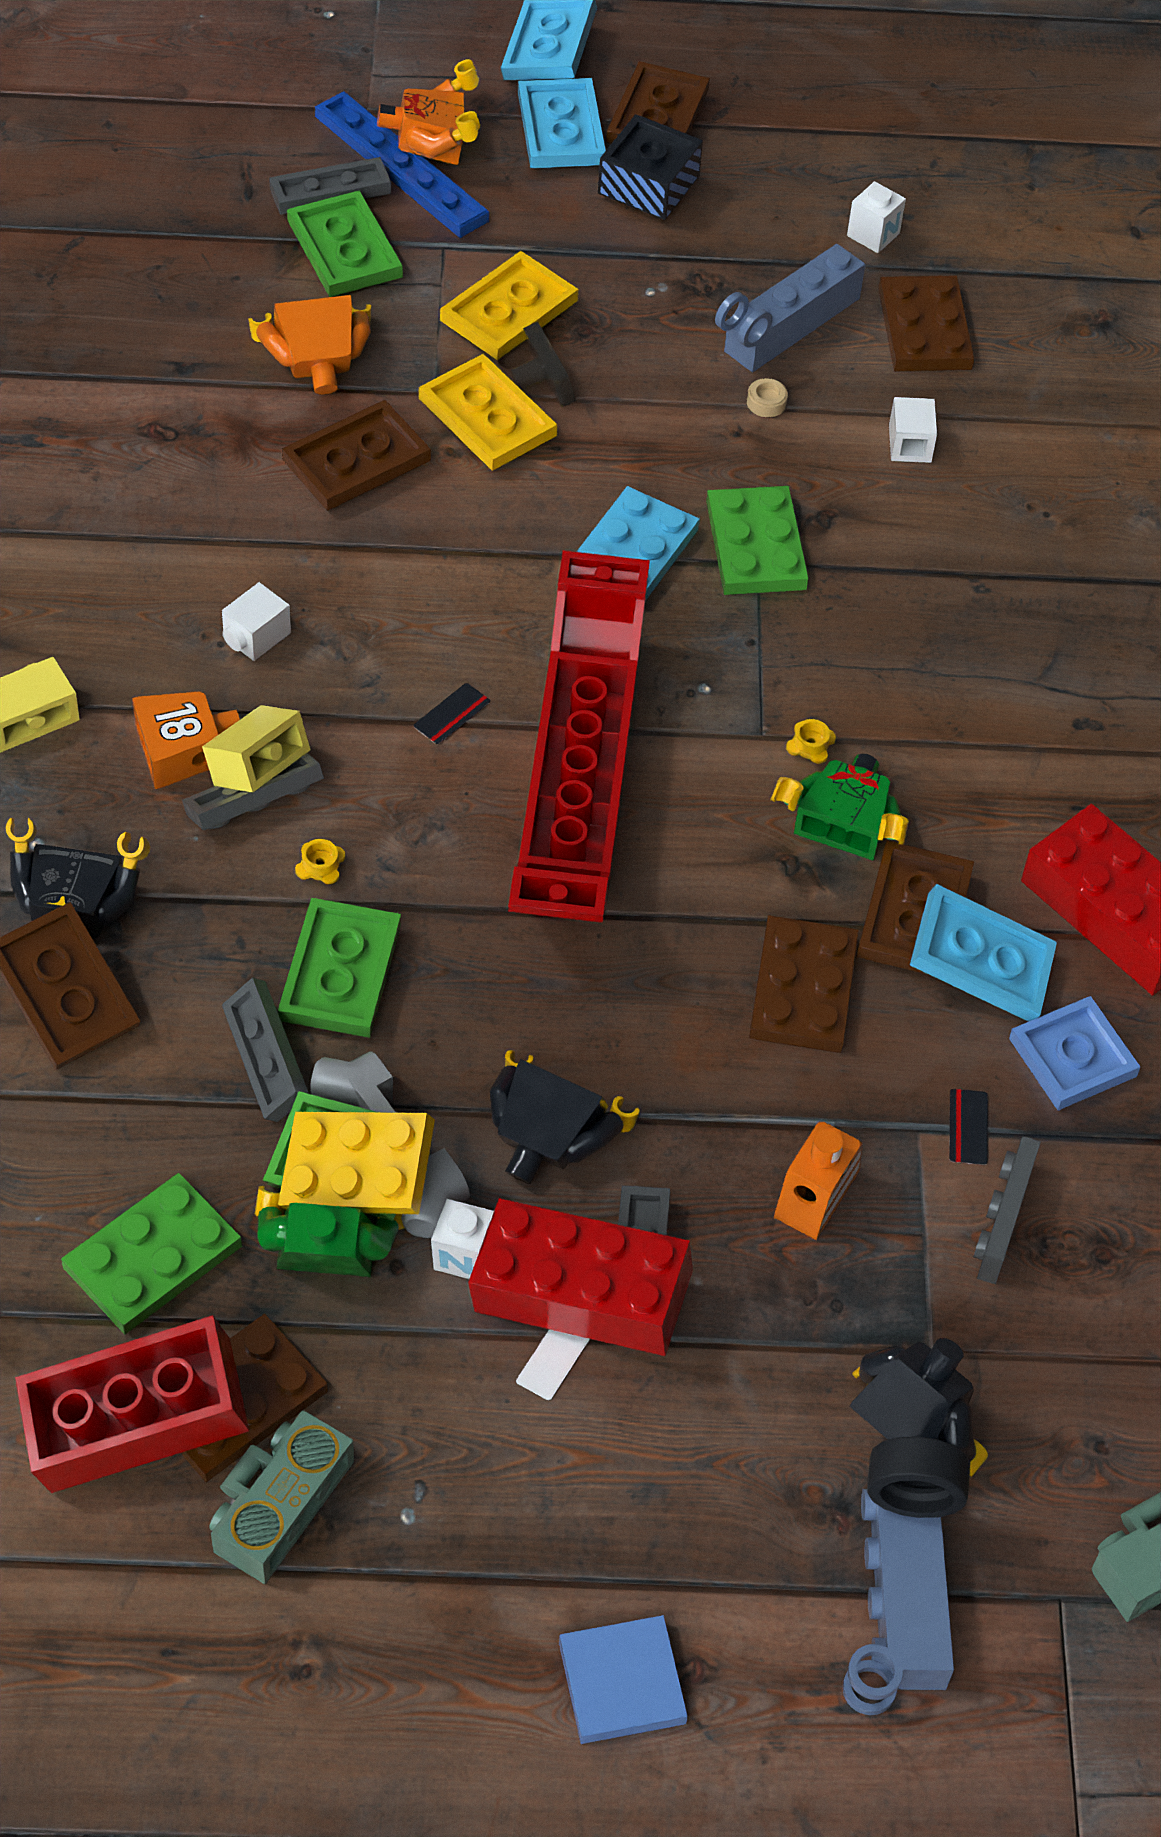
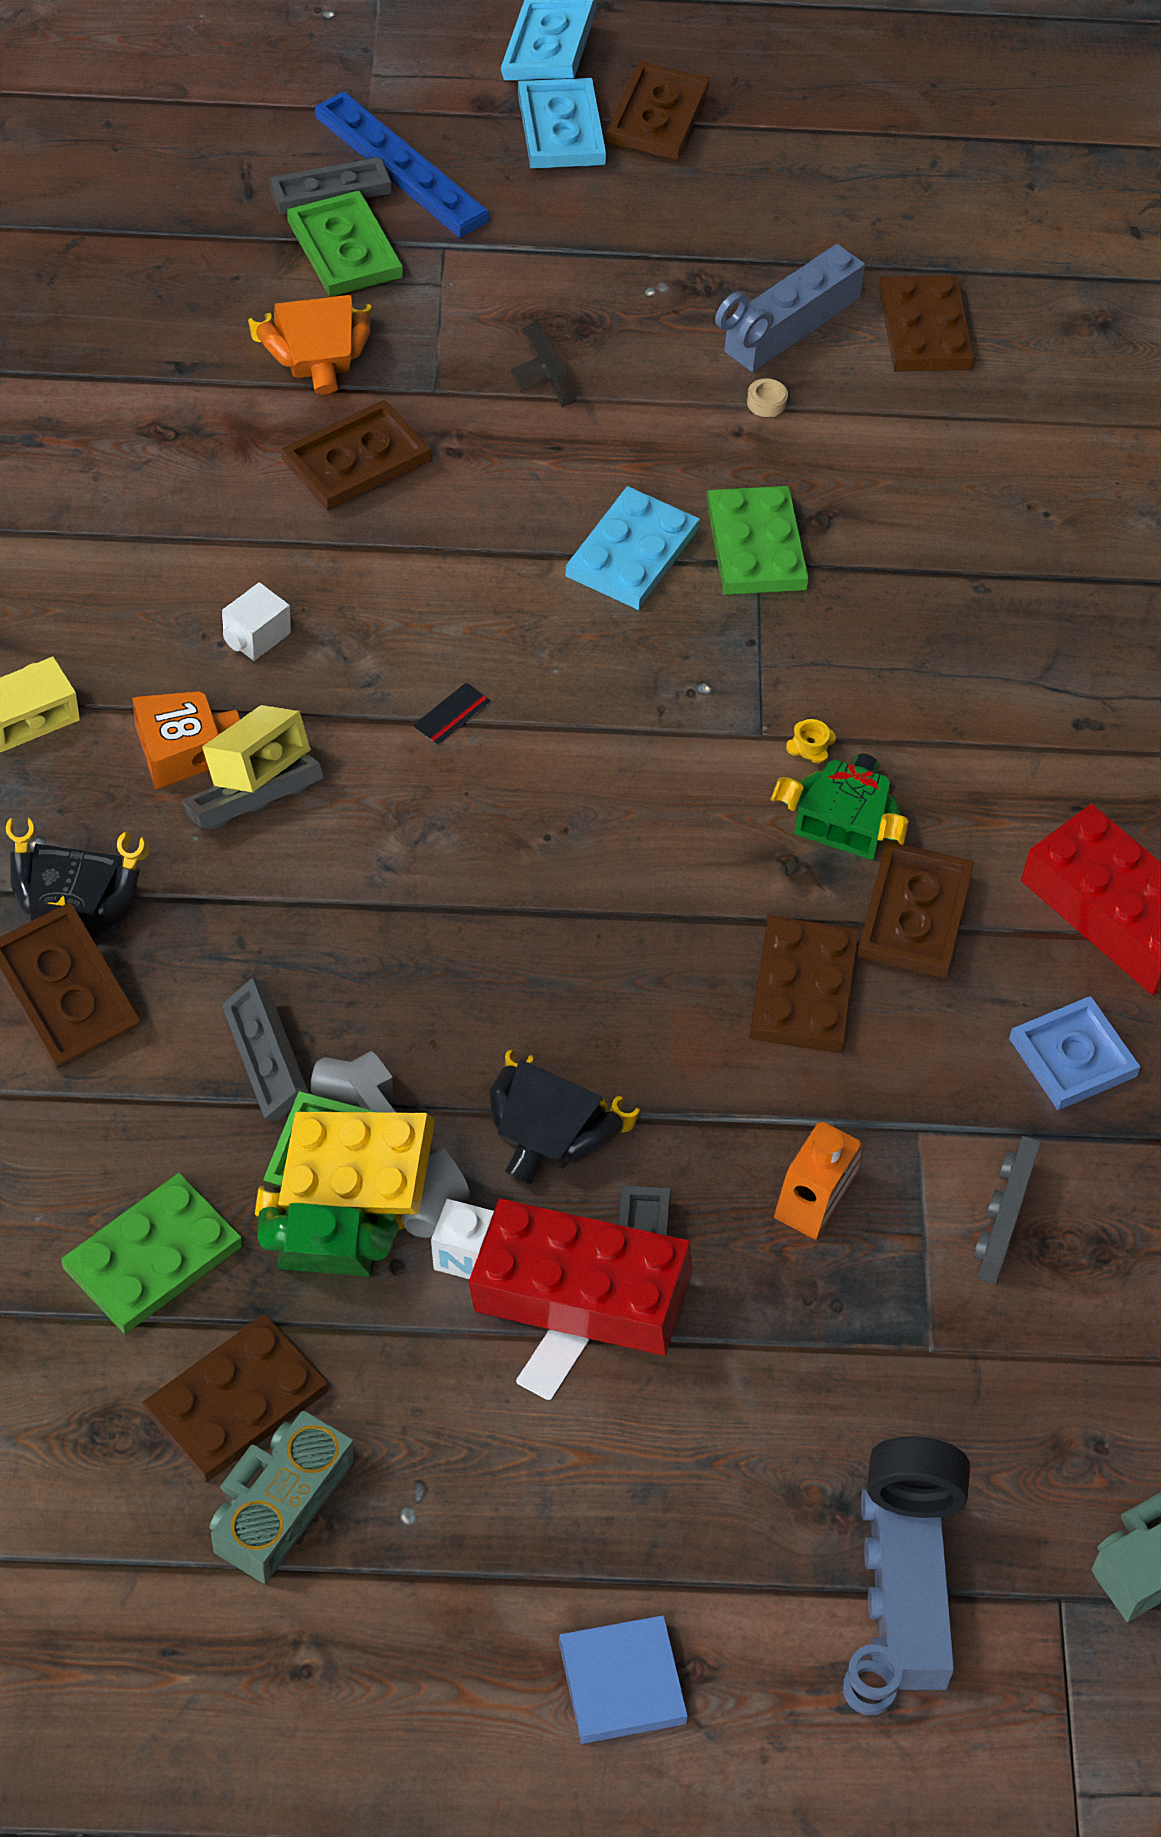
(131, 1404): red brick -> none
(320, 851): yellow plate -> none
(340, 967): bright green plate -> none
(434, 119): orange torso -> none
(487, 411): yellow plate -> none
(506, 302): yellow plate -> none
(582, 739): red slope -> none
(650, 166): black container -> none
(876, 217): white brick -> none
(912, 429): white brick -> none
(919, 1396): black torso -> none
(968, 1126): black sticker -> none
(983, 953): medium azure plate -> none

